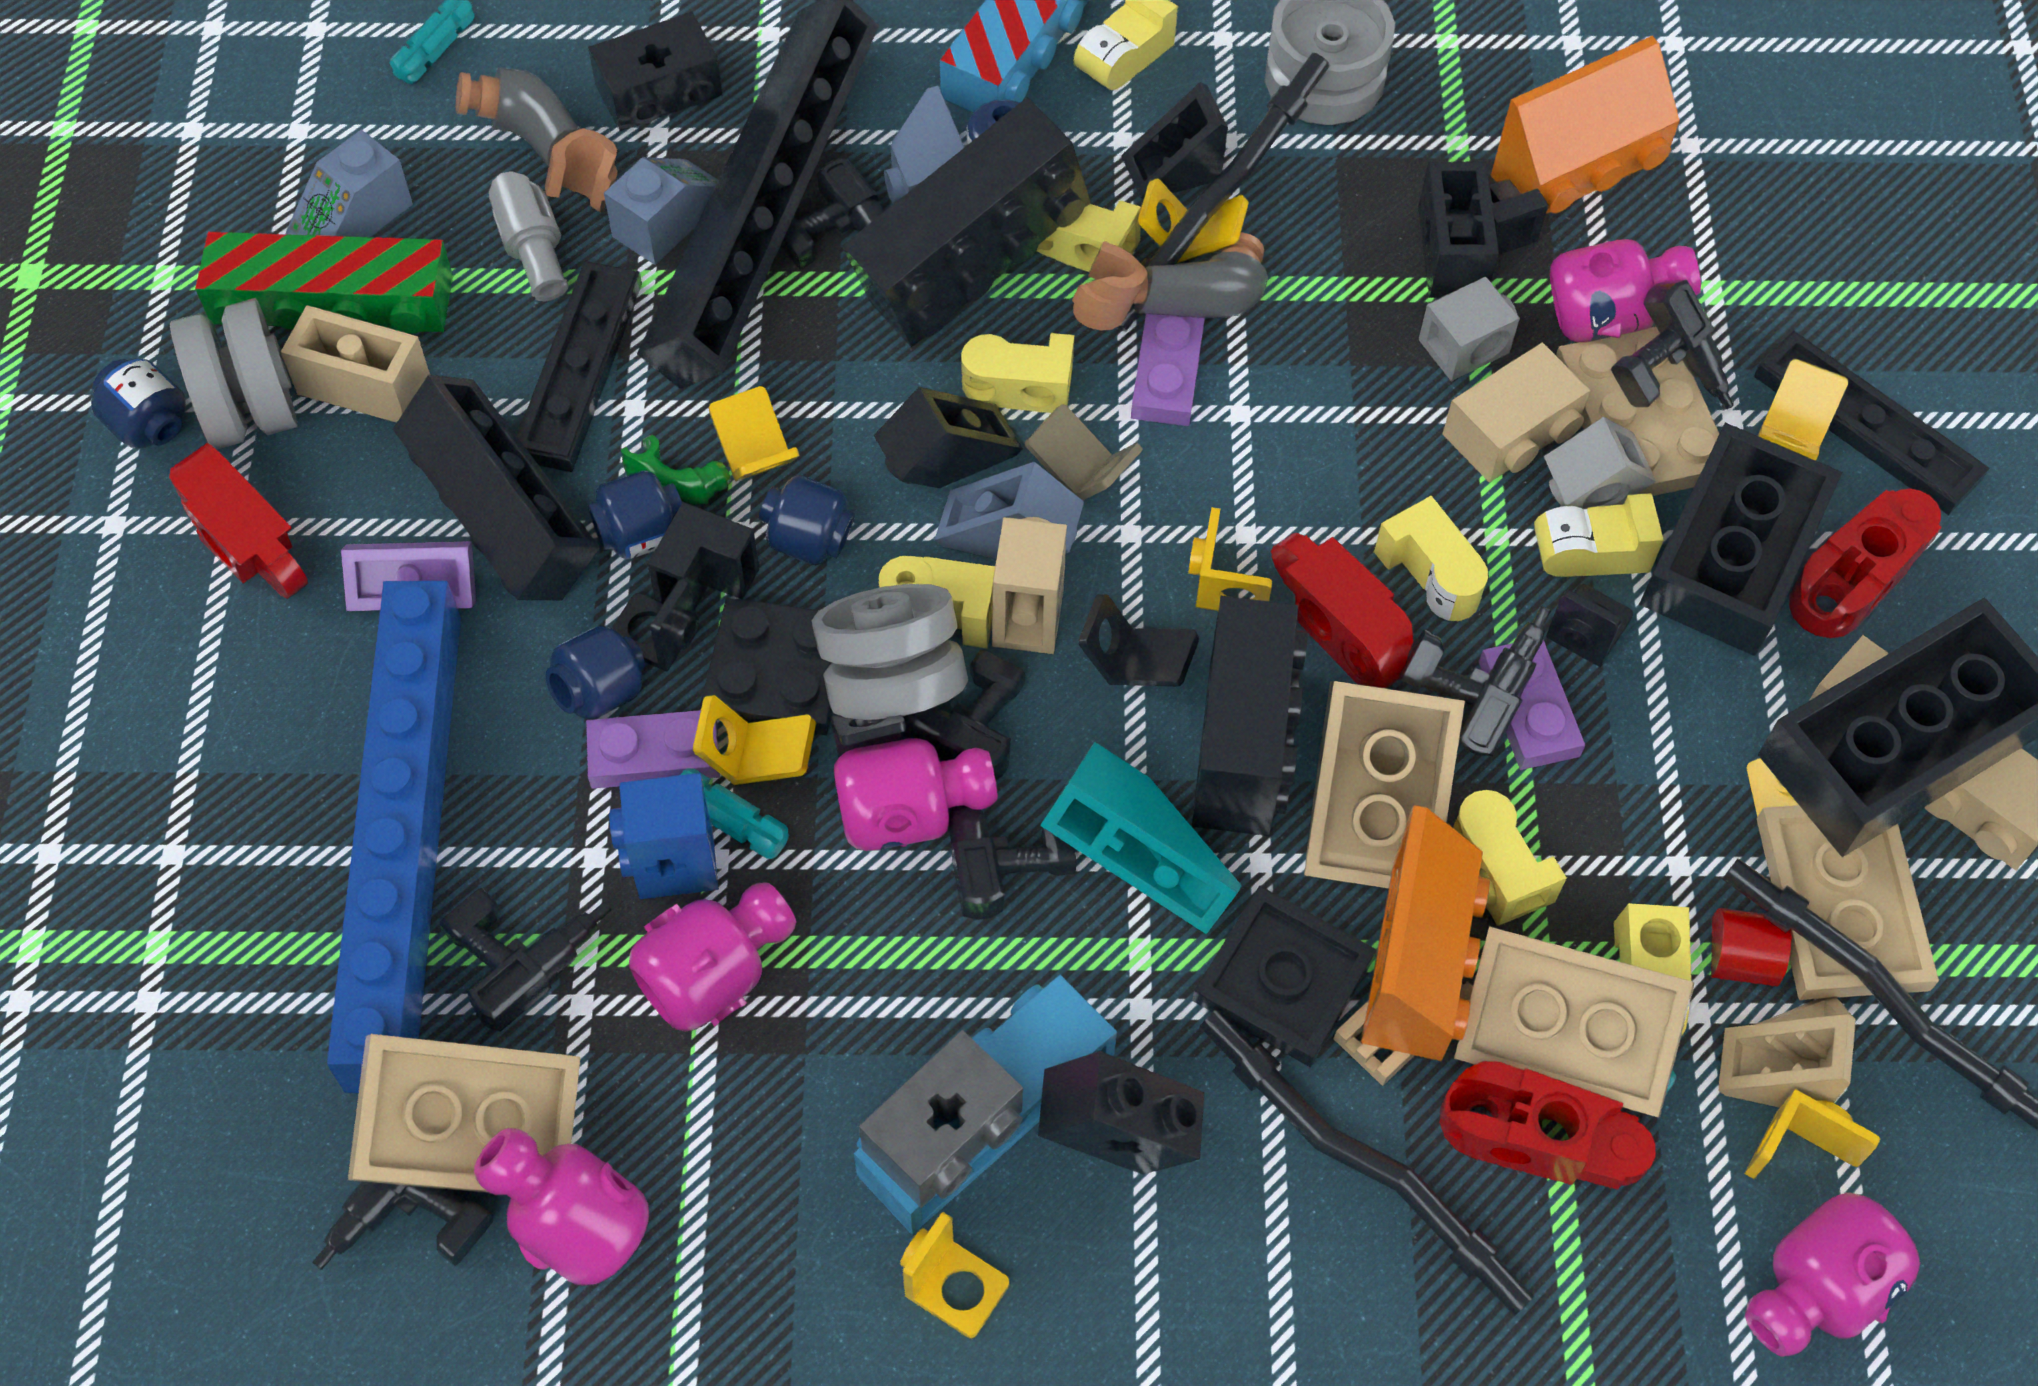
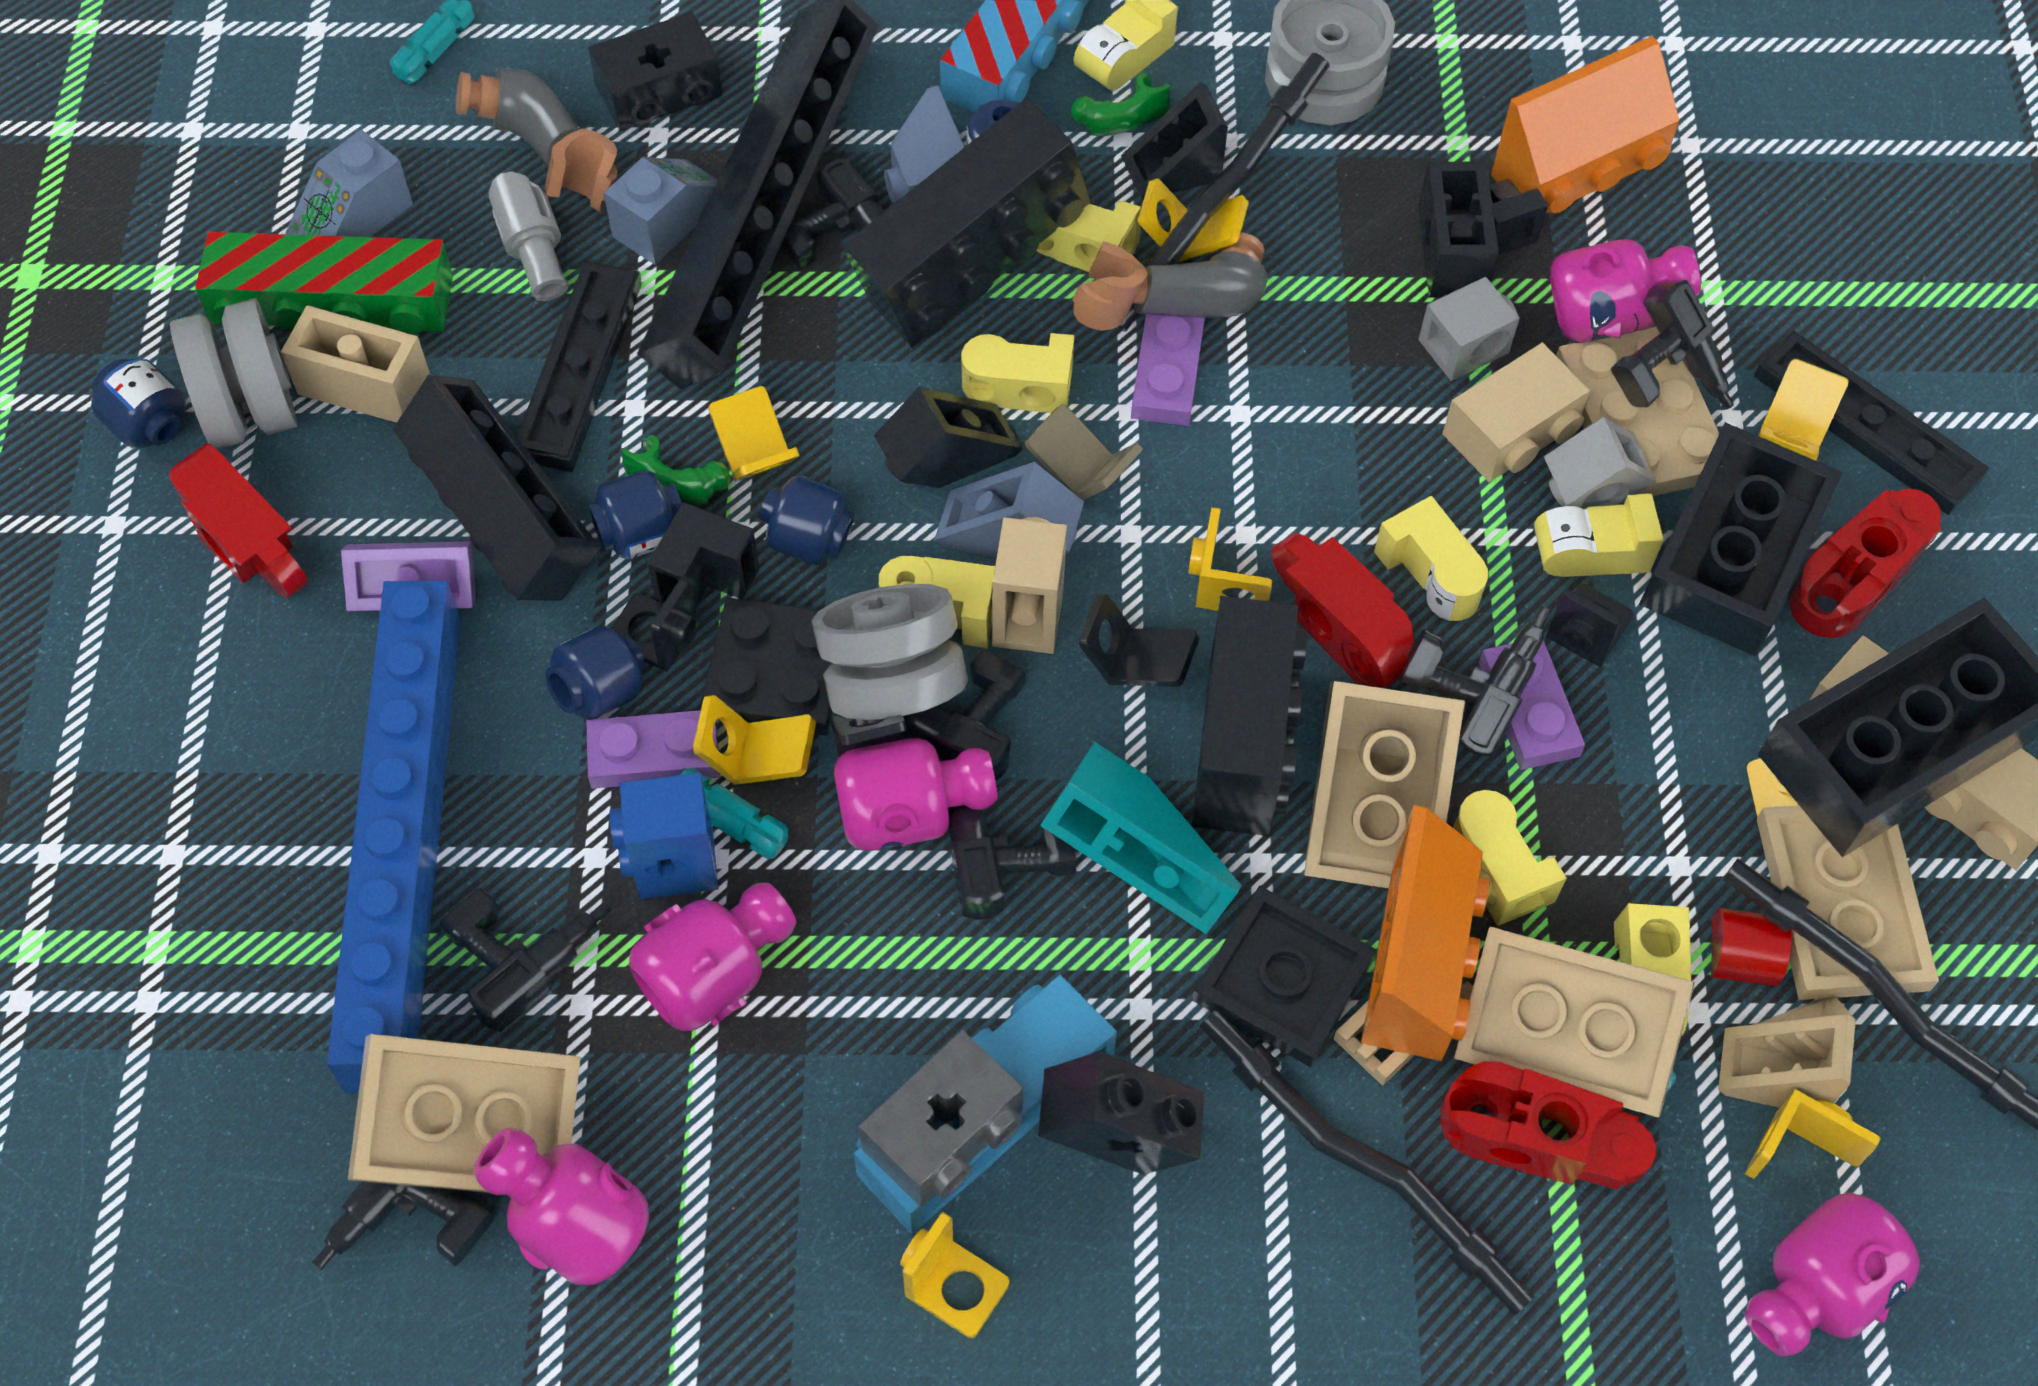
(1119, 117): none -> green piece

